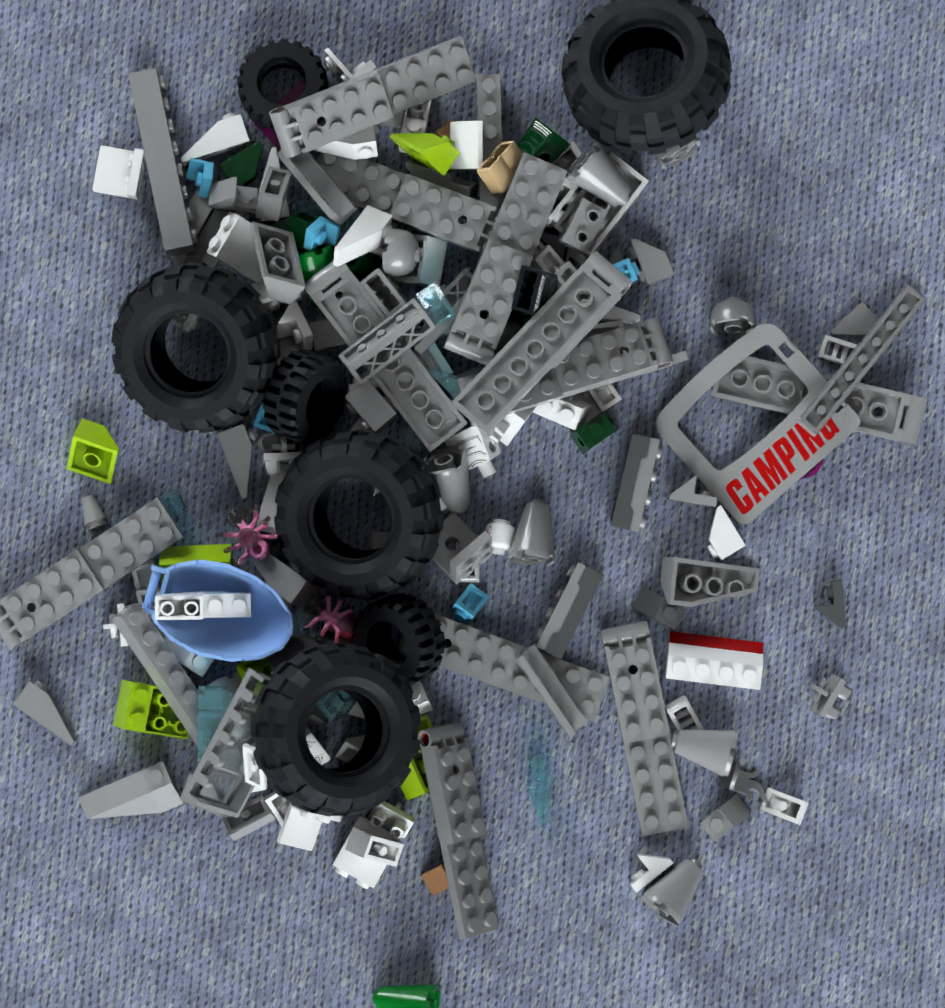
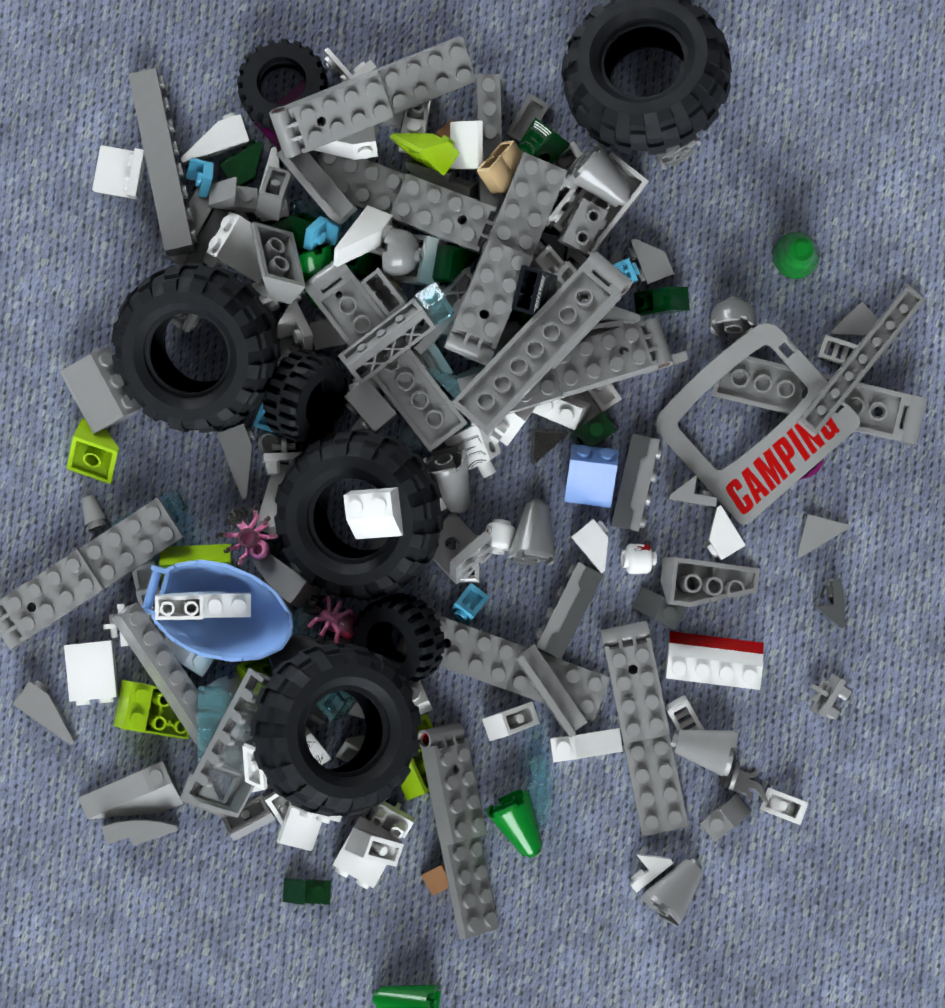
(91, 672): none -> white brick
(99, 390): none -> light grey slope
(138, 830): none -> light grey slope
(306, 891): none -> dark green slope
(374, 513): none -> white slope
(451, 262): none -> dark green slope
(510, 721): none -> white slope
(517, 822): none -> green cone
(531, 108): none -> light grey tile
(543, 441): none -> clear smoke slope
(586, 745): none -> white slope
(591, 475): none -> brick
(593, 543): none -> white slope
(638, 558): none -> white head
(662, 301): none -> dark green slope
(796, 255): none -> green cone
(817, 532): none -> light grey tile

